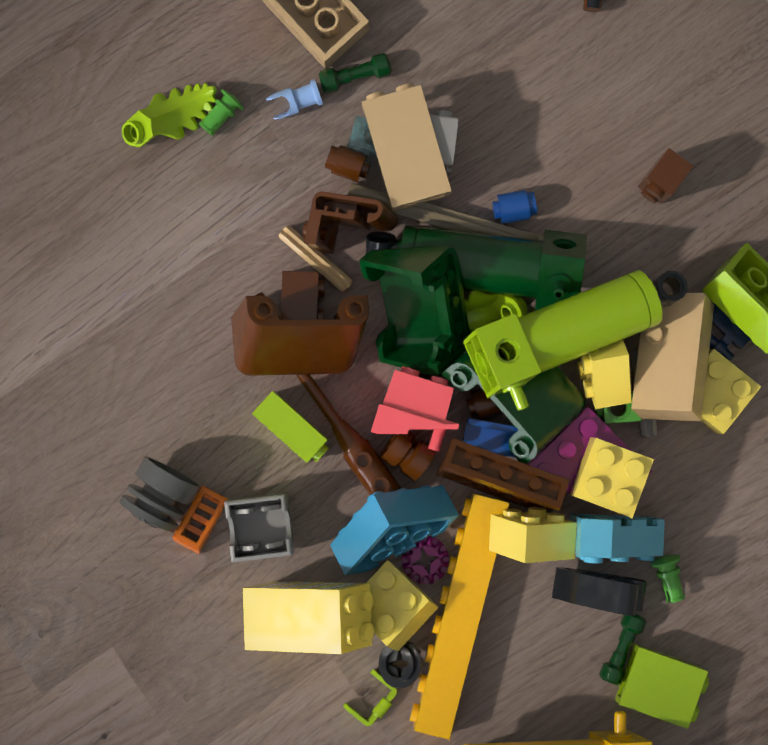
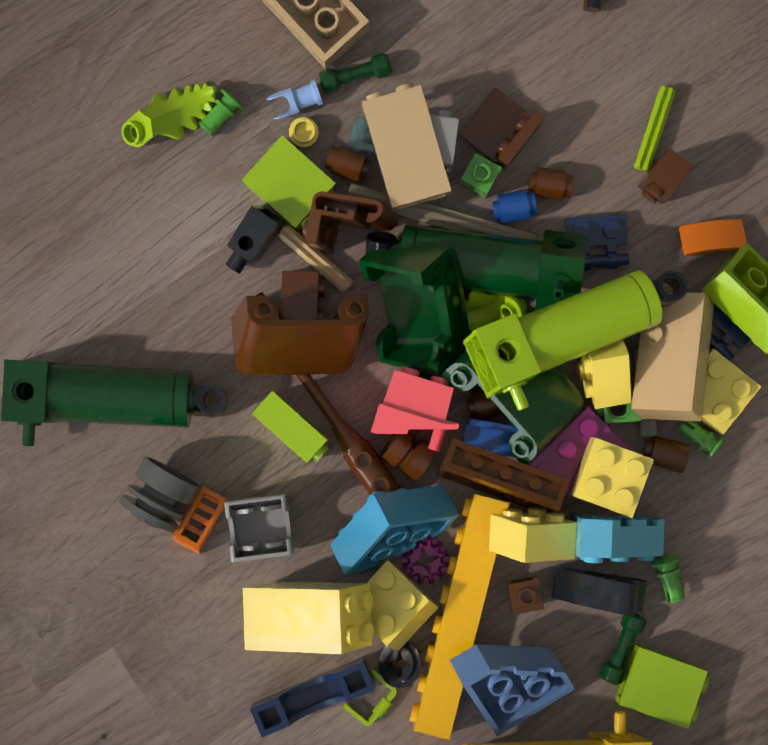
(101, 396): none -> dark green piece
(262, 228): none -> black torso
(288, 182): none -> lime brick
(303, 132): none -> light yellow plate
(326, 689): none -> dark blue arch
(480, 175): none -> bright green brick
(500, 128): none -> reddish brown bracket
(511, 681): none -> medium blue brick
(525, 594): none -> reddish brown brick
(550, 183): none -> reddish brown brick
(605, 232): none -> dark blue plate
(654, 128): none -> lime axle
(667, 453): none -> reddish brown brick
(701, 437): none -> bright green pin
(712, 236): none -> orange slope

